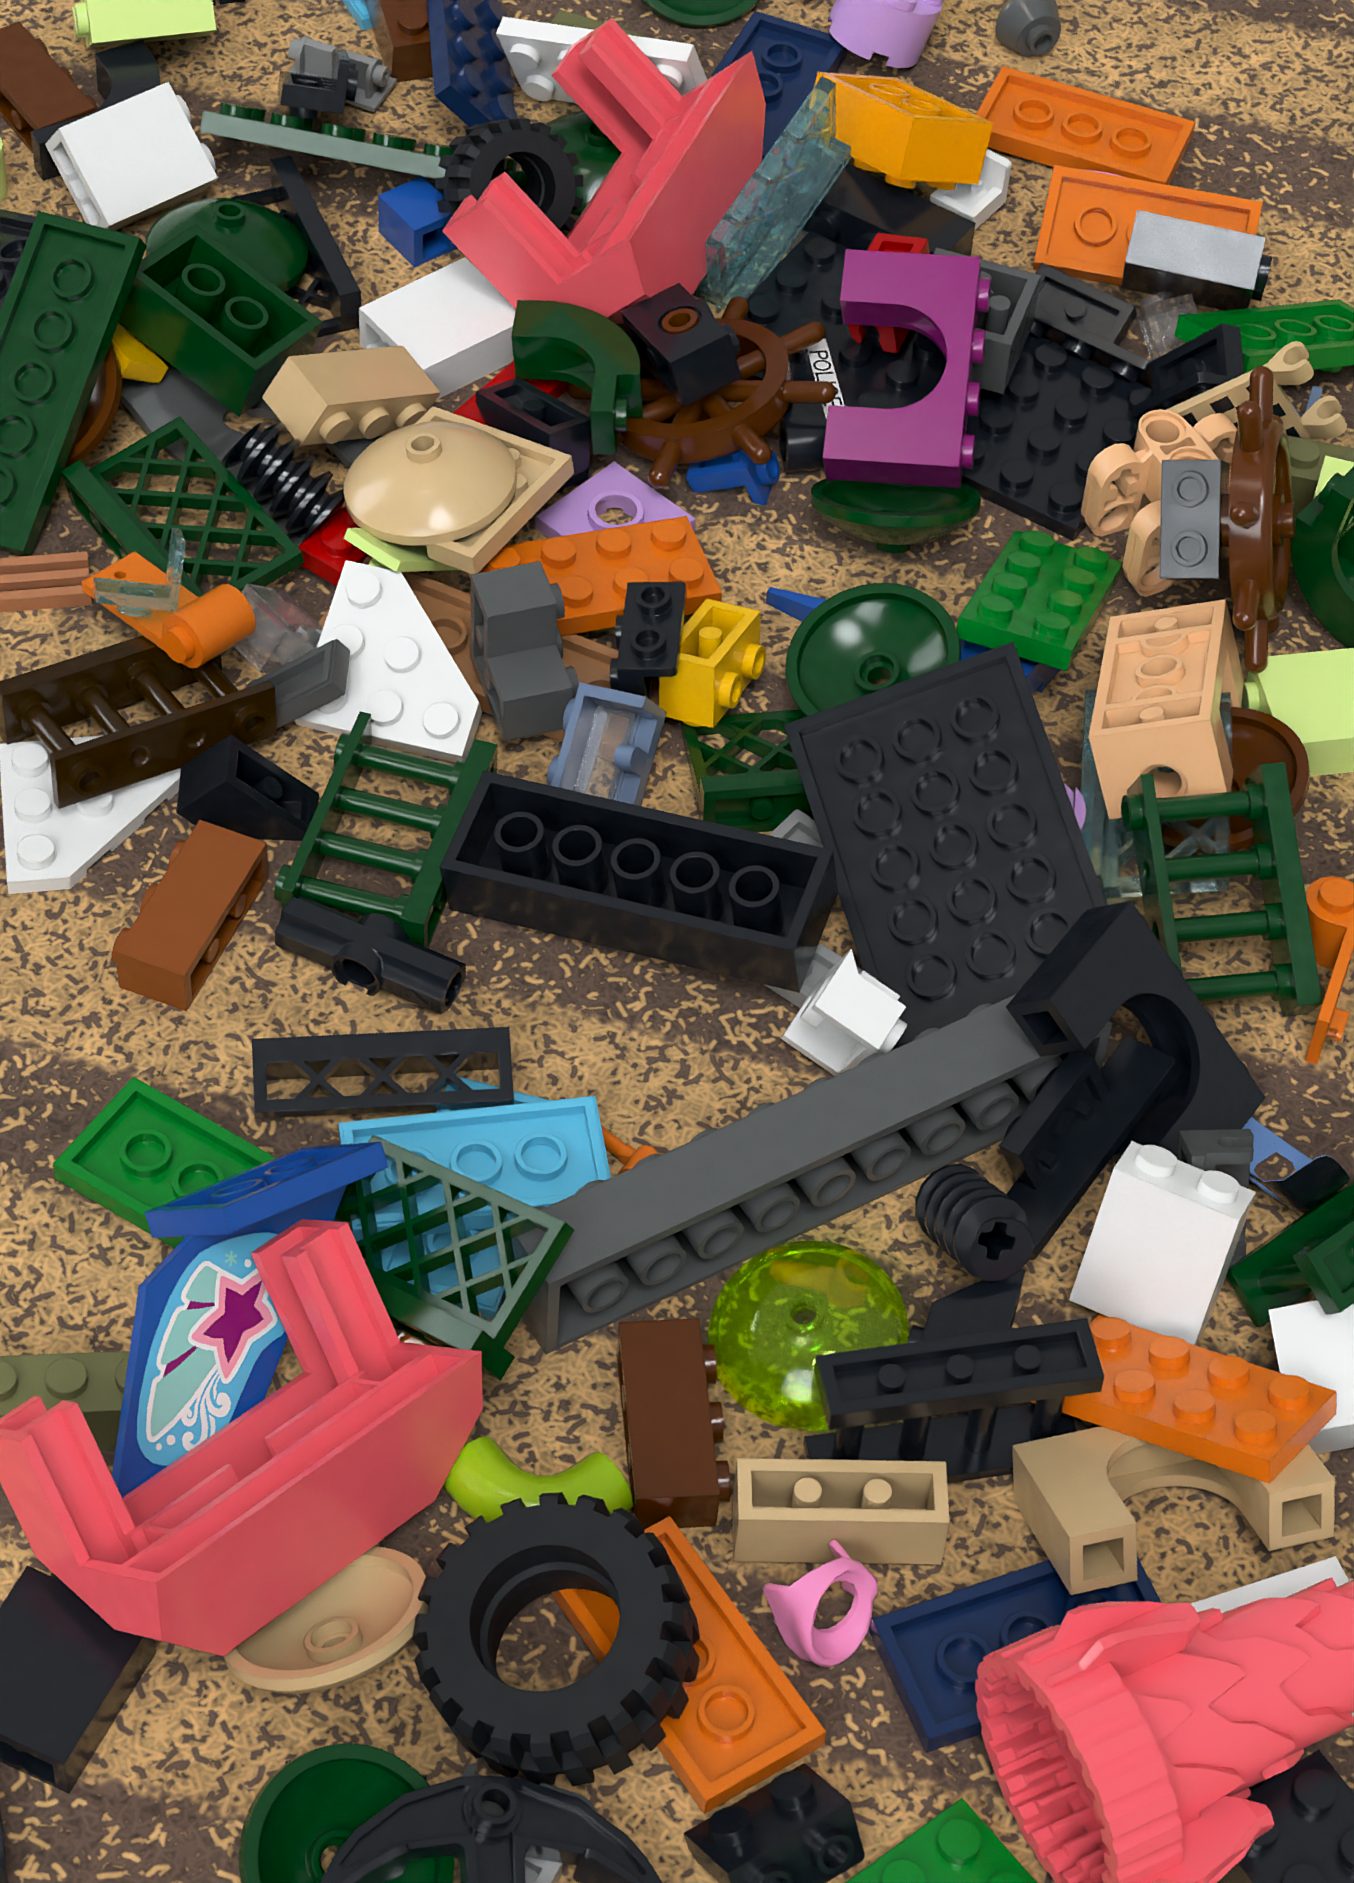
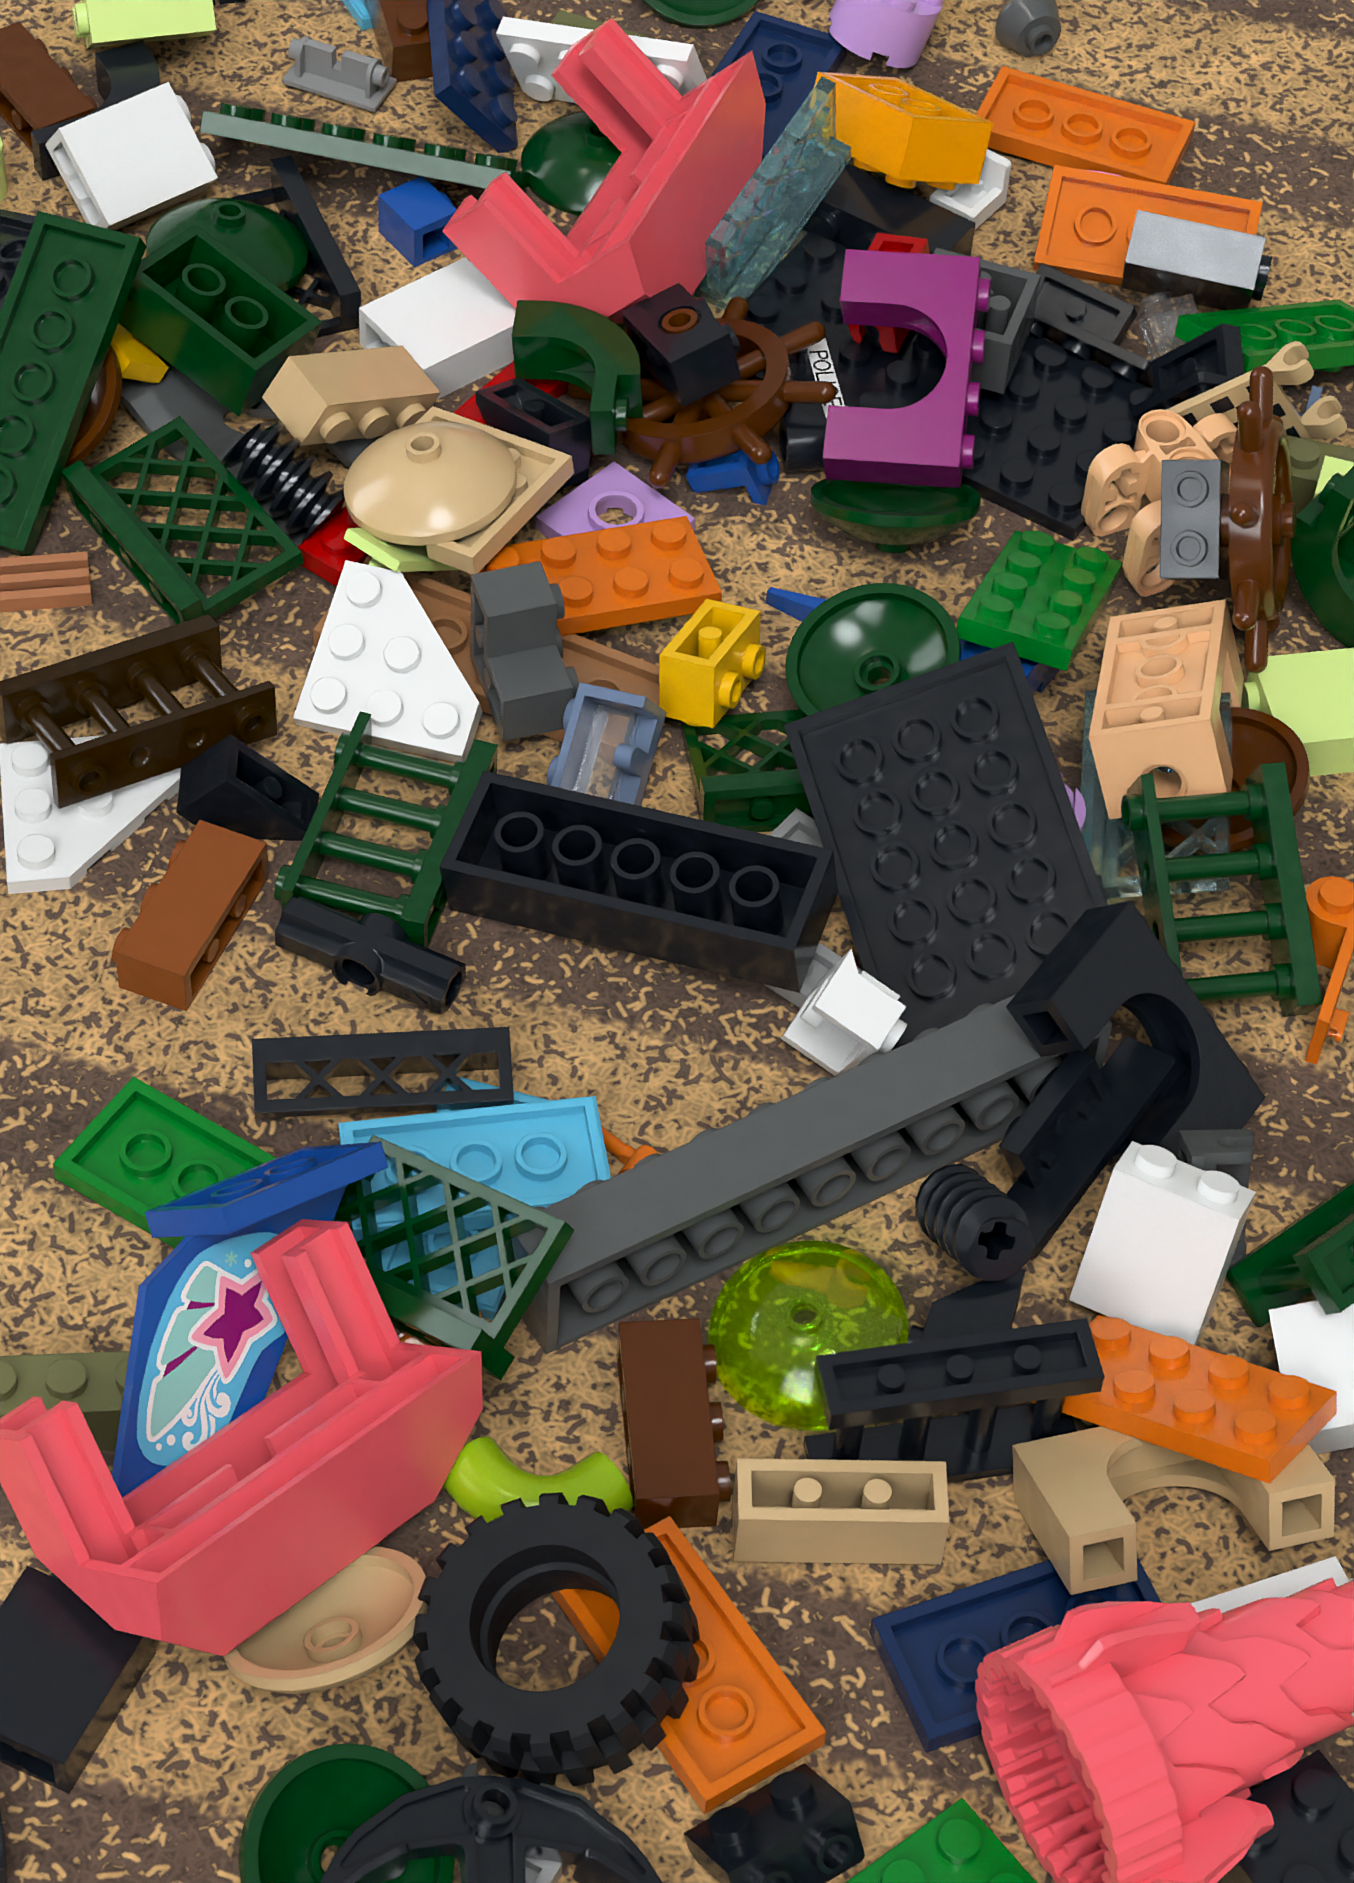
(141, 598): clear light blue bracket -> none
(199, 626): orange door -> none
(281, 630): clear brick -> none
(309, 681): dark grey tile -> none
(311, 94): black bracket -> none
(529, 144): black tyre -> none
(648, 636): black bracket -> none
(797, 1606): bright pink piece -> none
(1305, 1188): black piece -> none

